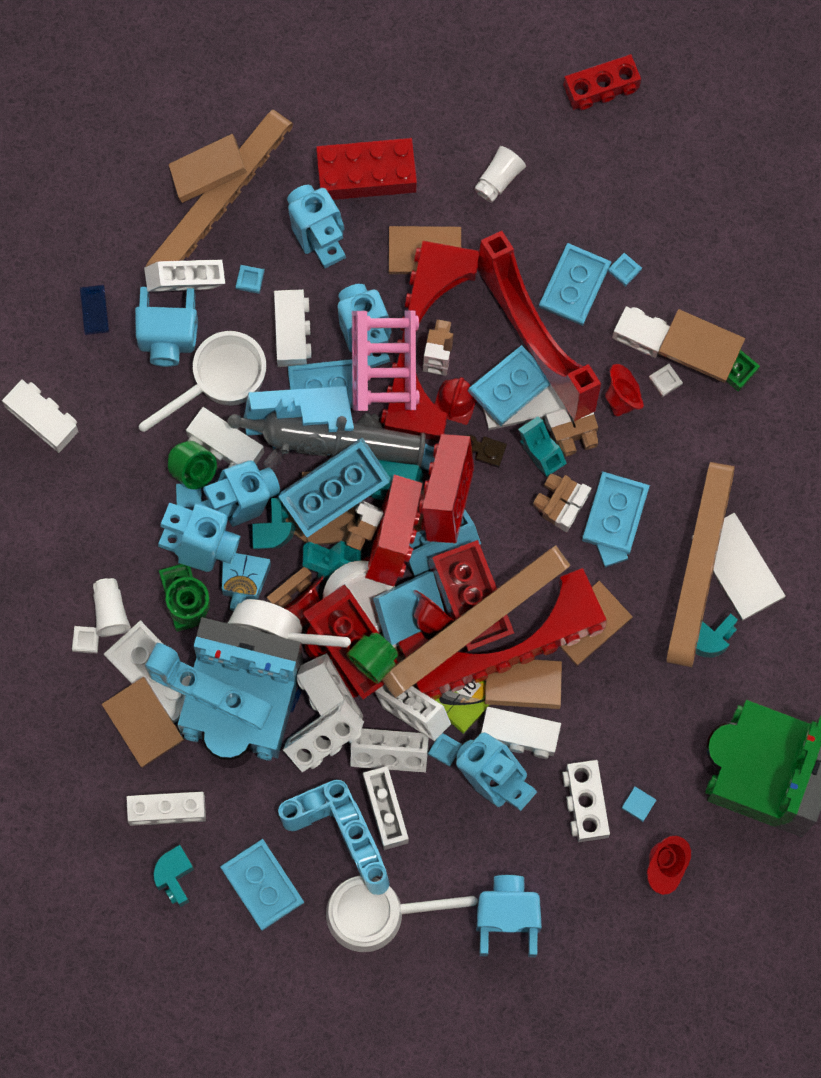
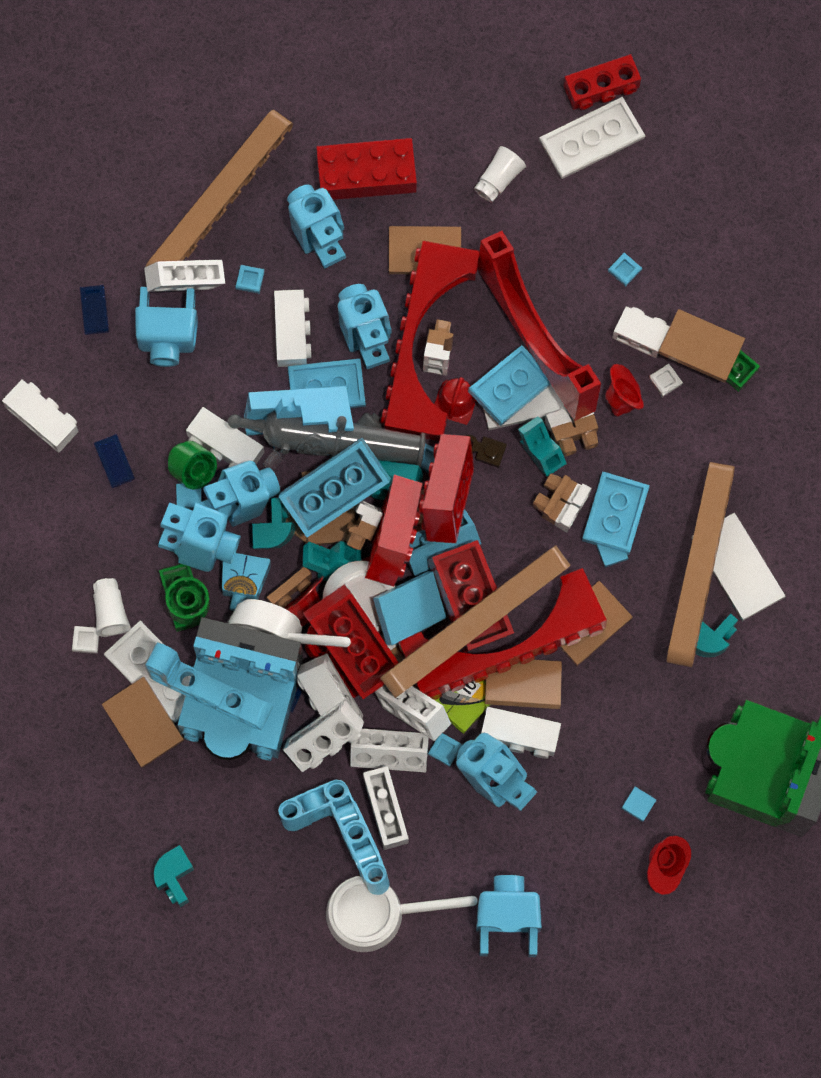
(114, 461): none -> clear blue tile
(166, 808): white brick -> none
(207, 168): medium nougat tile -> none
(226, 371): white piece -> none
(262, 884): medium azure tile -> none
(362, 349): bright pink fence -> none
(373, 656): green piece -> none
(429, 615): red piece -> none
(574, 284): medium azure tile -> none
(592, 137): none -> white tile
(593, 789): white brick -> none

